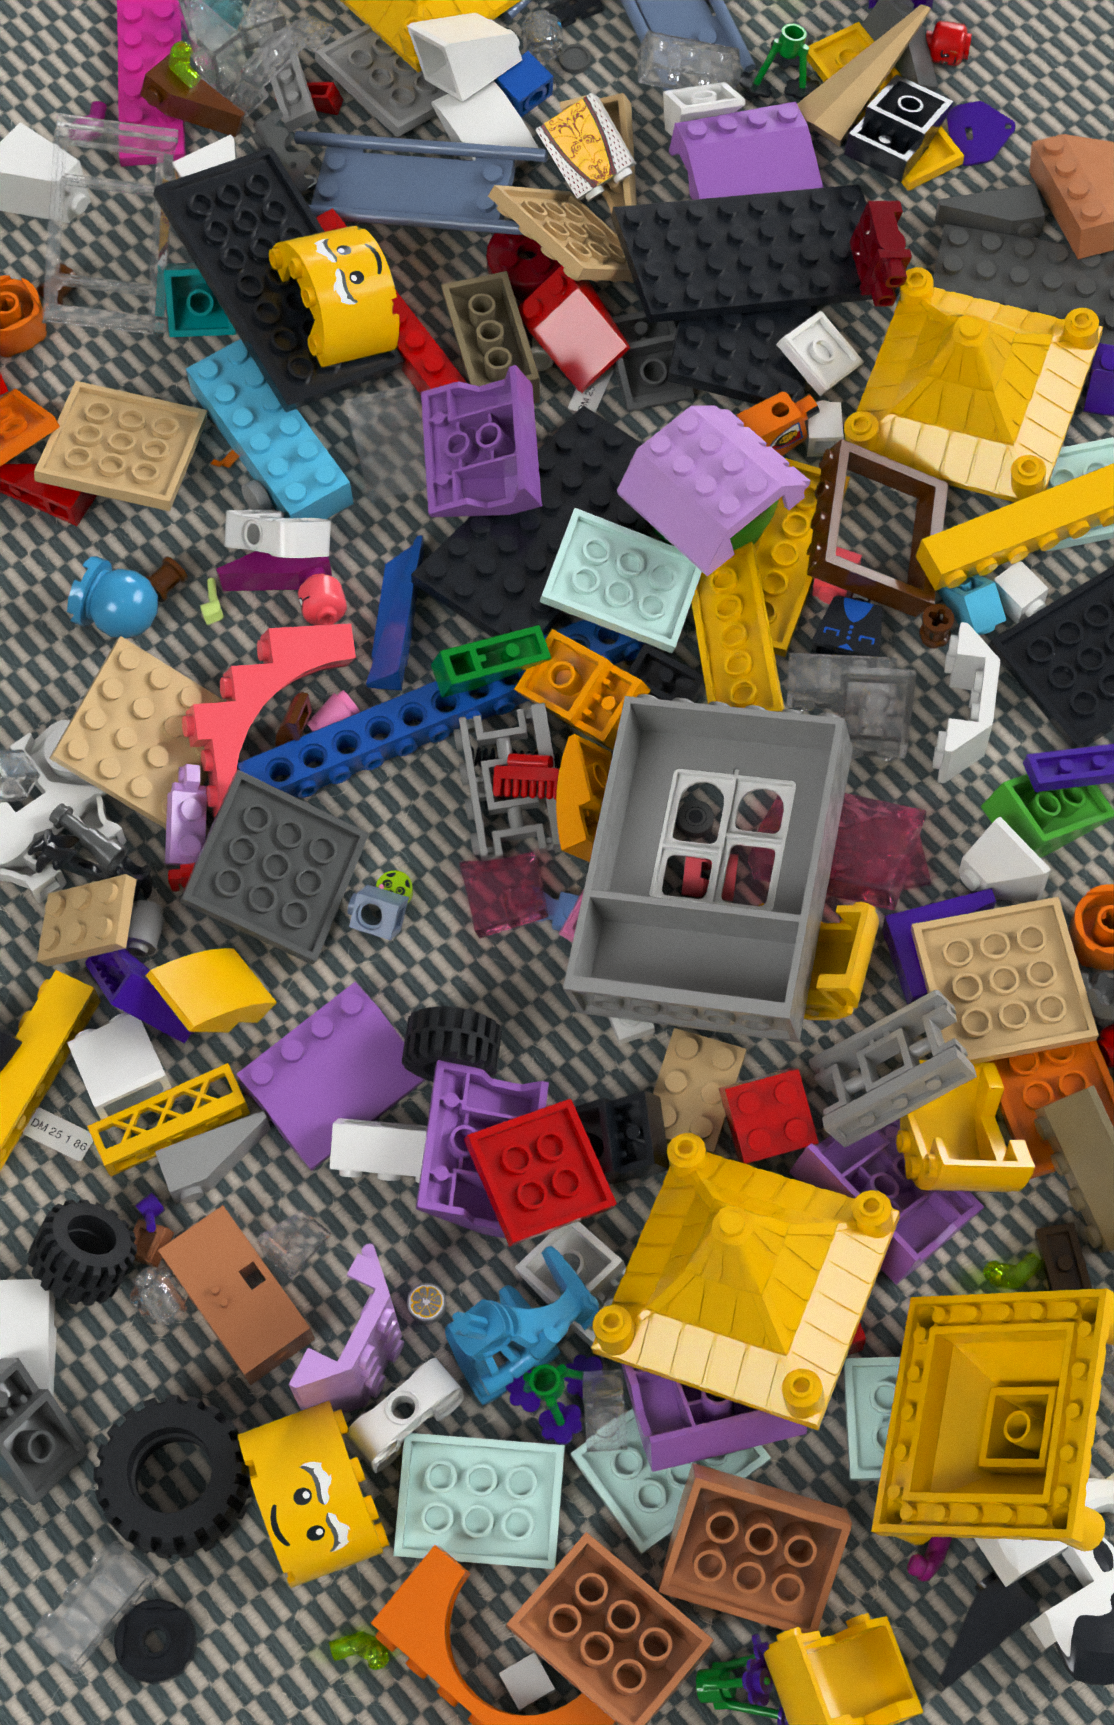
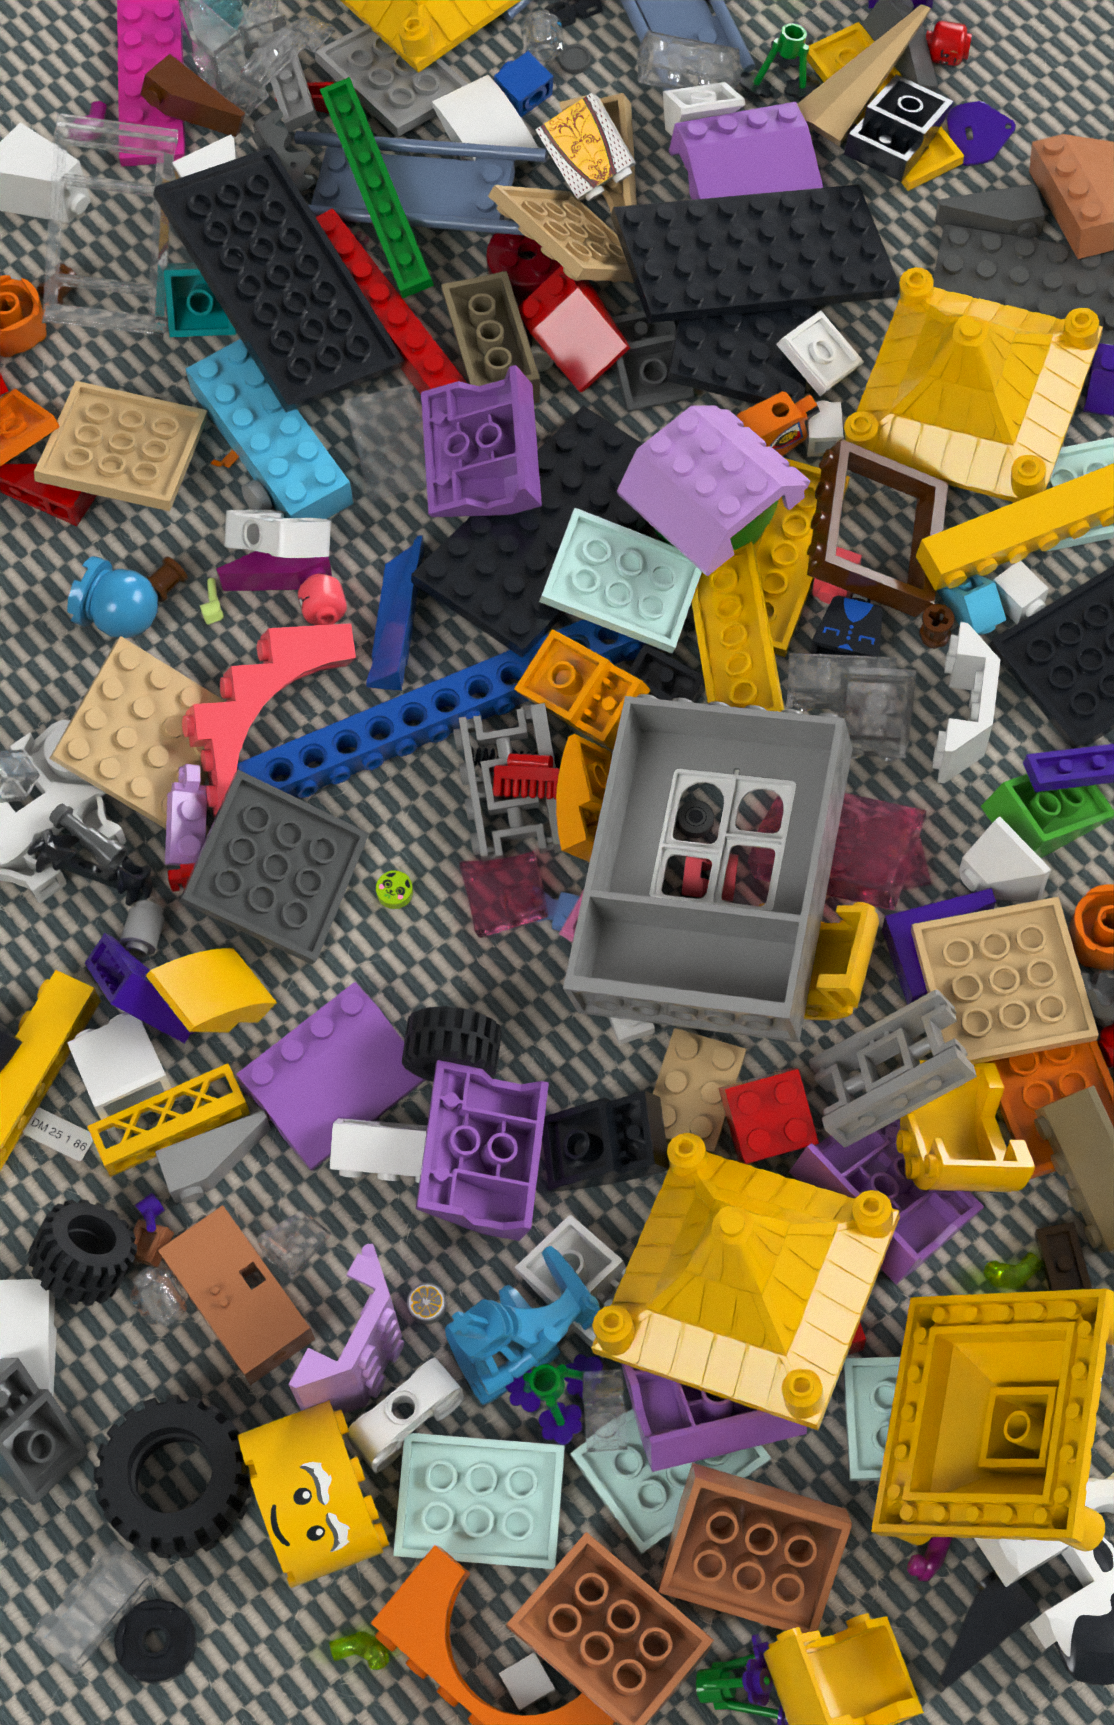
(87, 920): tan plate -> none
(179, 63): clear neon green arm -> none
(294, 719): reddish brown slope -> none
(333, 710): bright pink cone -> none
(346, 289): yellow cylinder -> none
(376, 188): none -> green plate
(391, 905): sand blue brick -> none
(463, 52): white slope -> none
(488, 660): green slope -> none
(540, 1172): red plate -> none
(592, 395): white sticker -> none
(880, 251): dark red hips -> none

